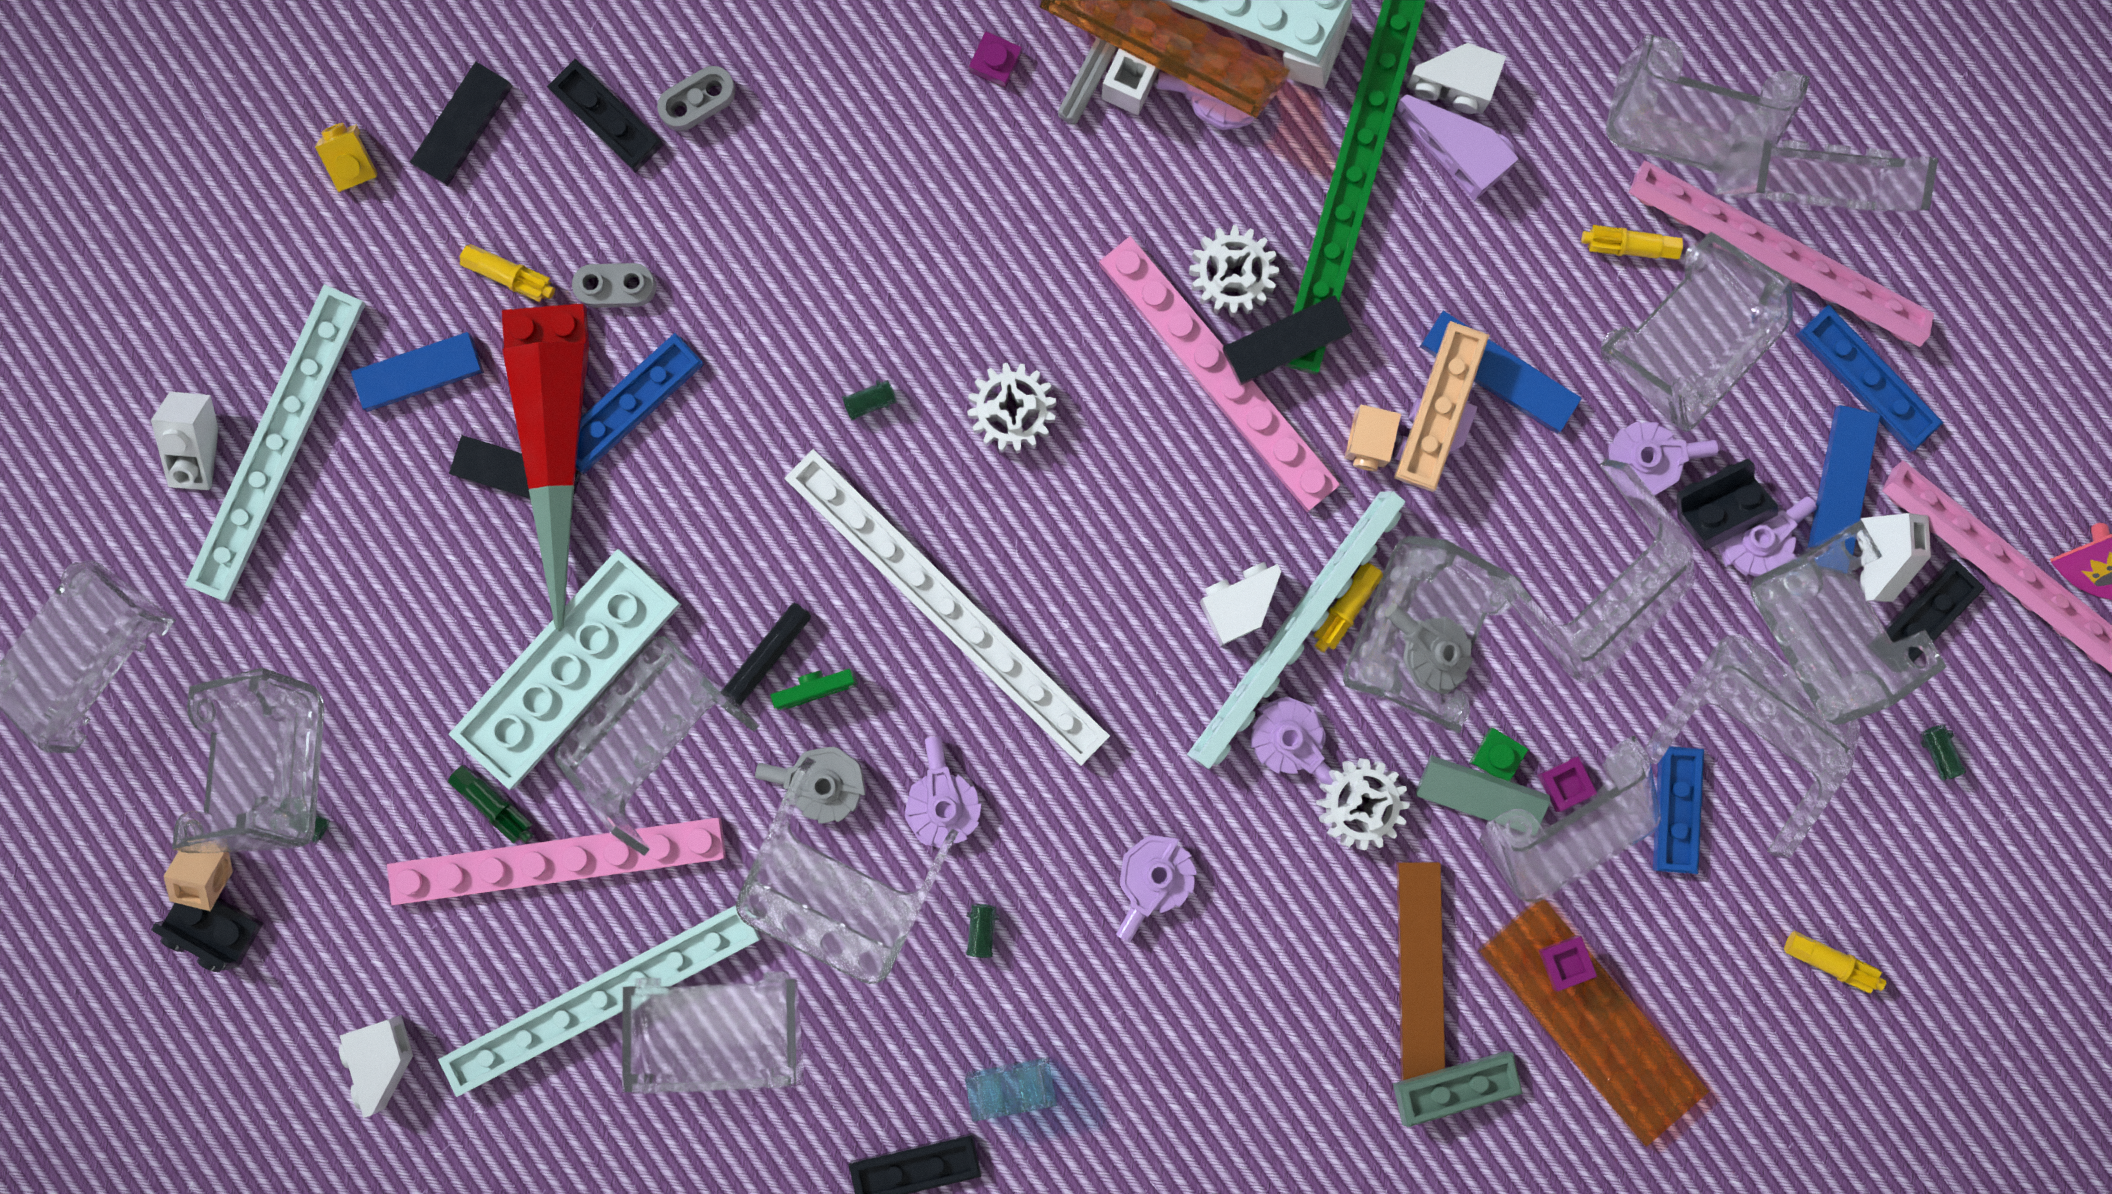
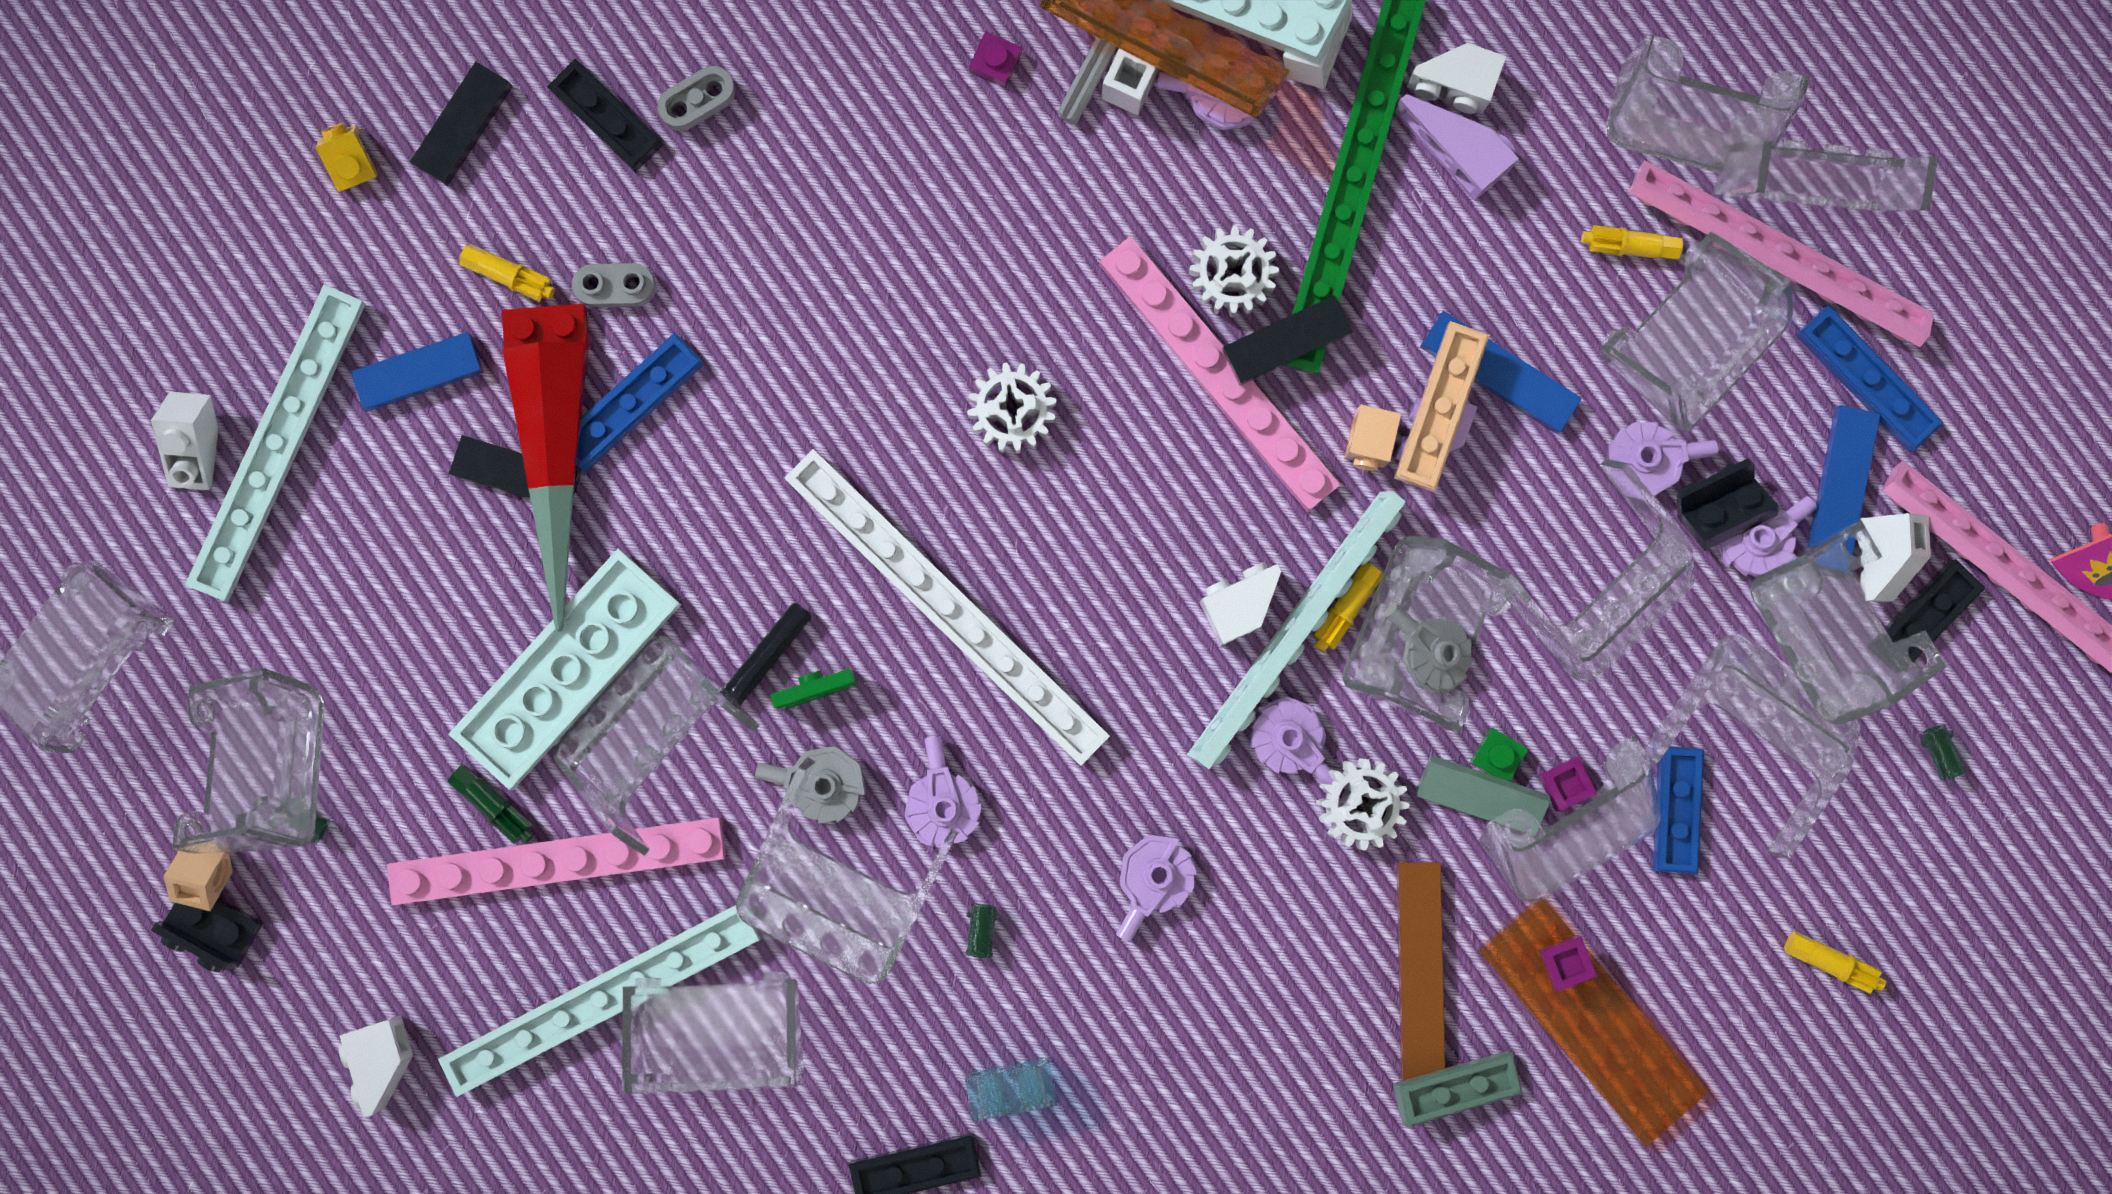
(870, 399): clear green pin -> none

